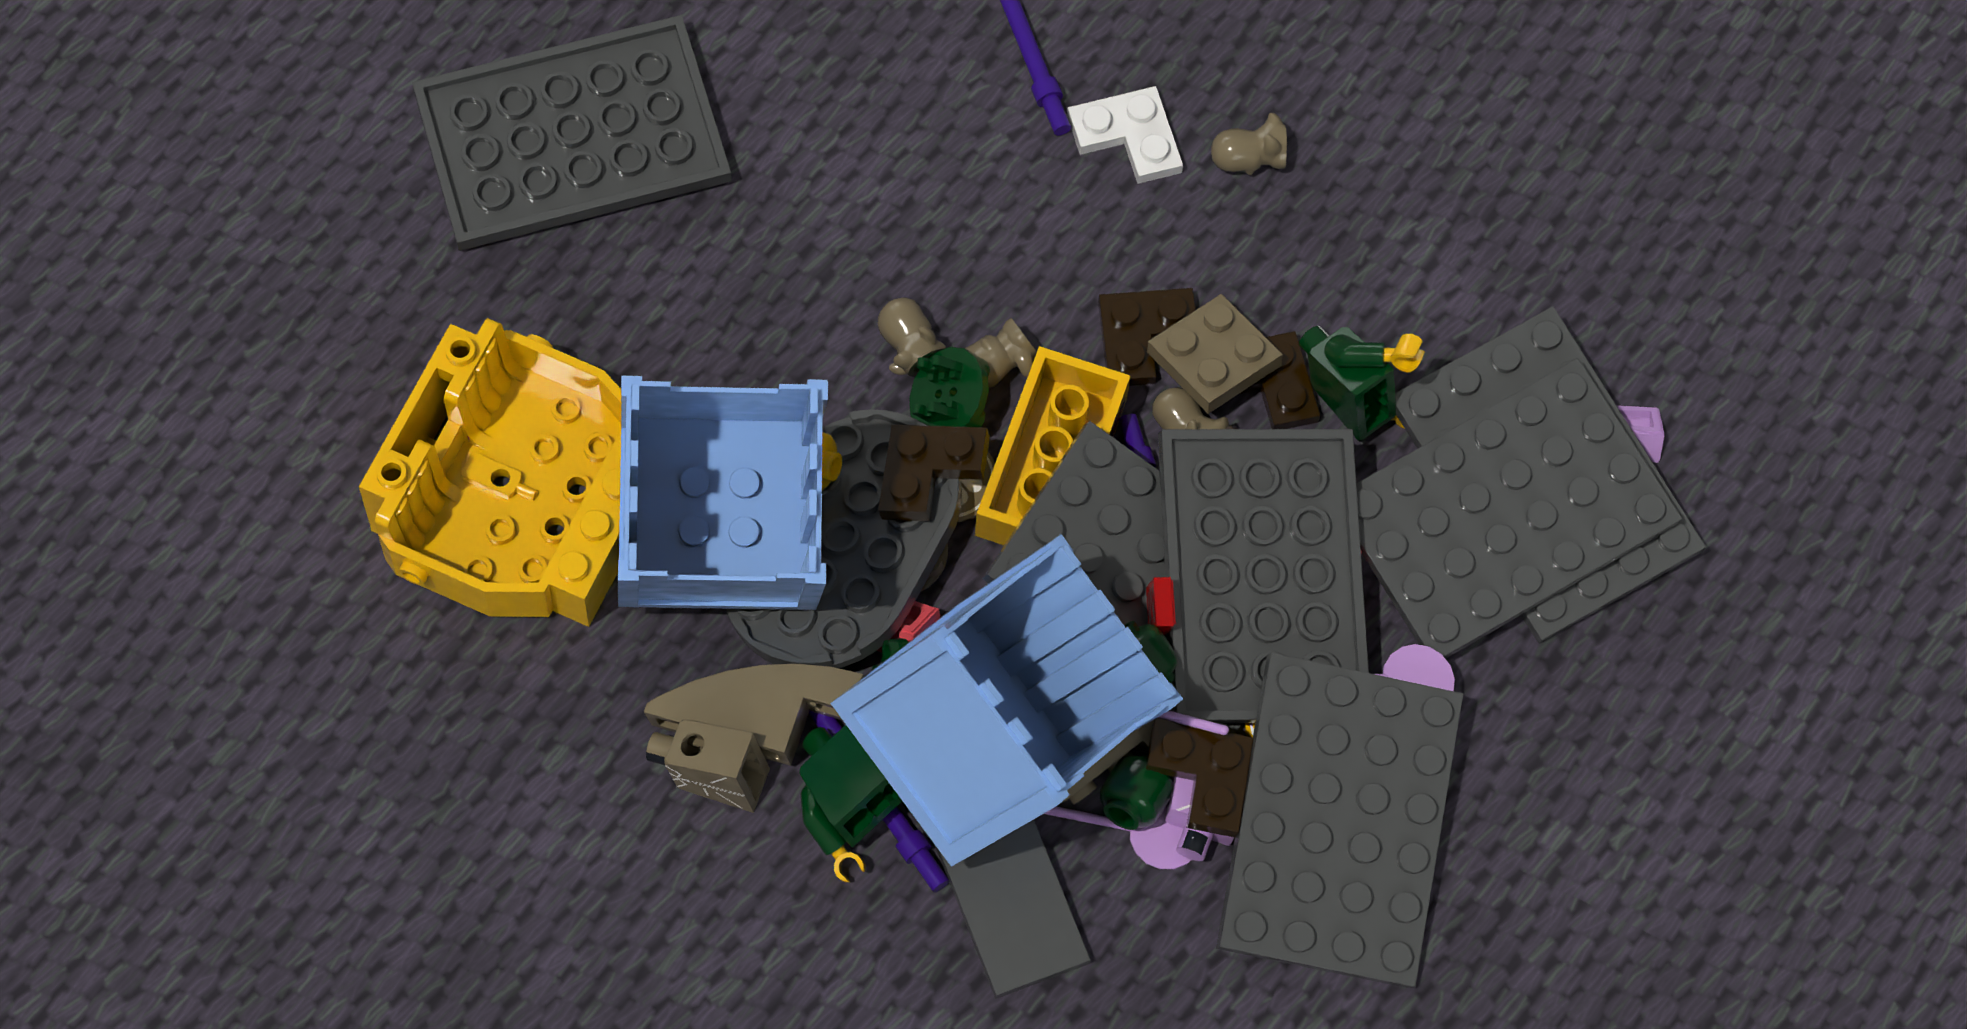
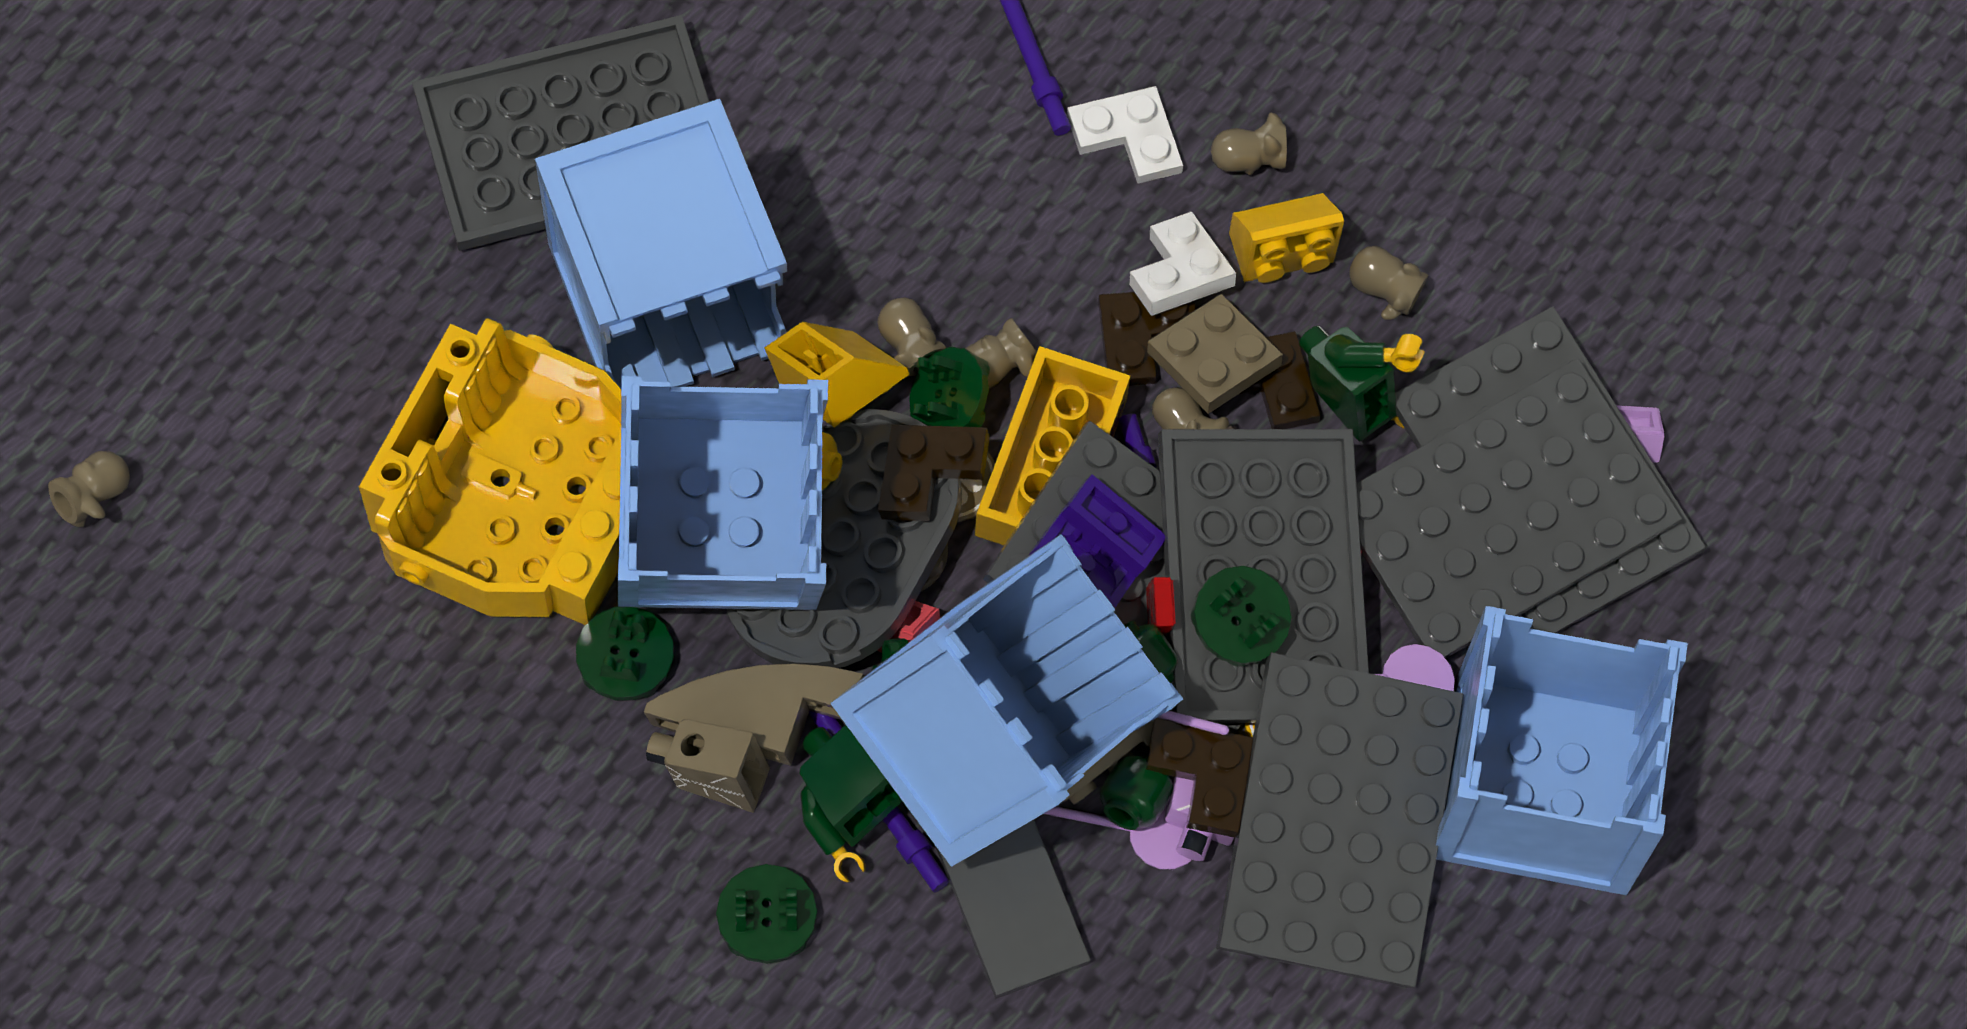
(92, 481): none -> dark tan animal
(620, 674): none -> dark green plate
(664, 247): none -> light blue container
(790, 914): none -> dark green plate
(851, 364): none -> yellow slope
(1105, 537): none -> dark purple slope
(1190, 266): none -> white plate
(1225, 598): none -> dark green plate
(1286, 237): none -> yellow slope
(1387, 277): none -> dark tan animal
(1559, 754): none -> light blue container

